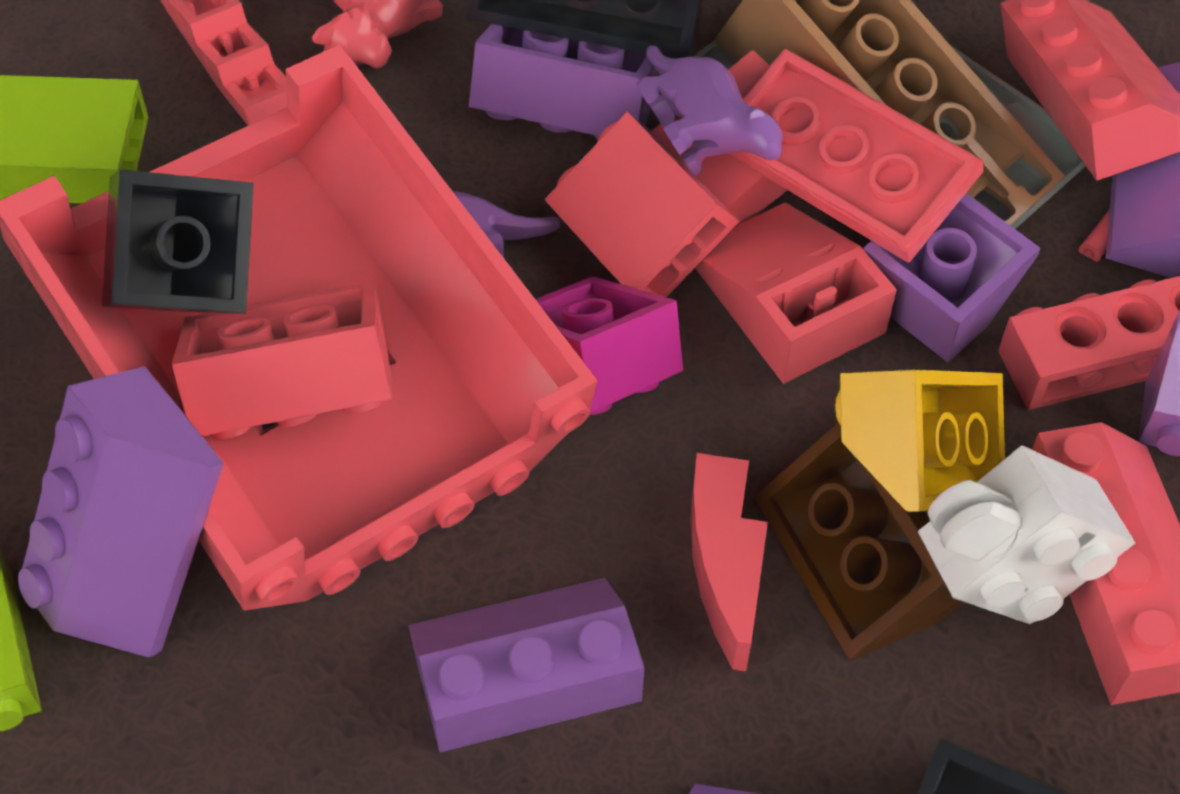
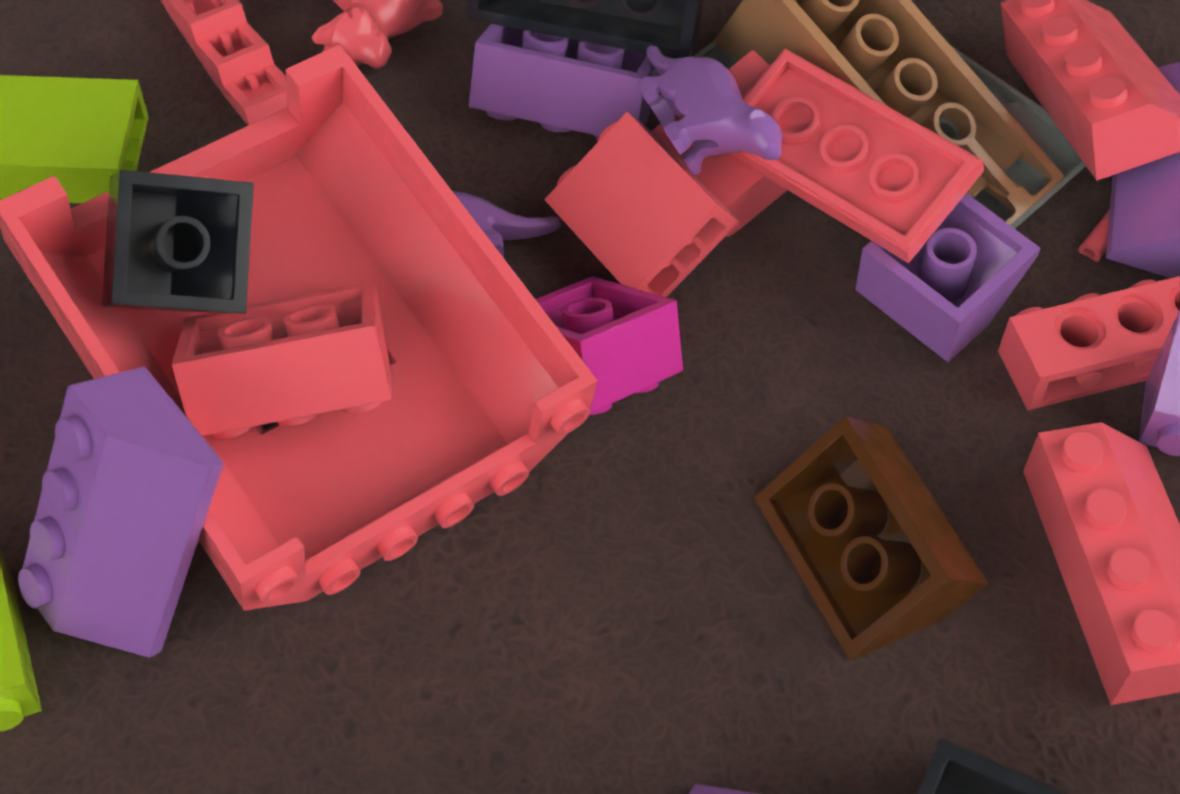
(527, 663): medium lavender slope -> none
(726, 553): coral slope -> none
(798, 289): coral slope -> none
(922, 429): yellow slope -> none
(1024, 536): white brick -> none

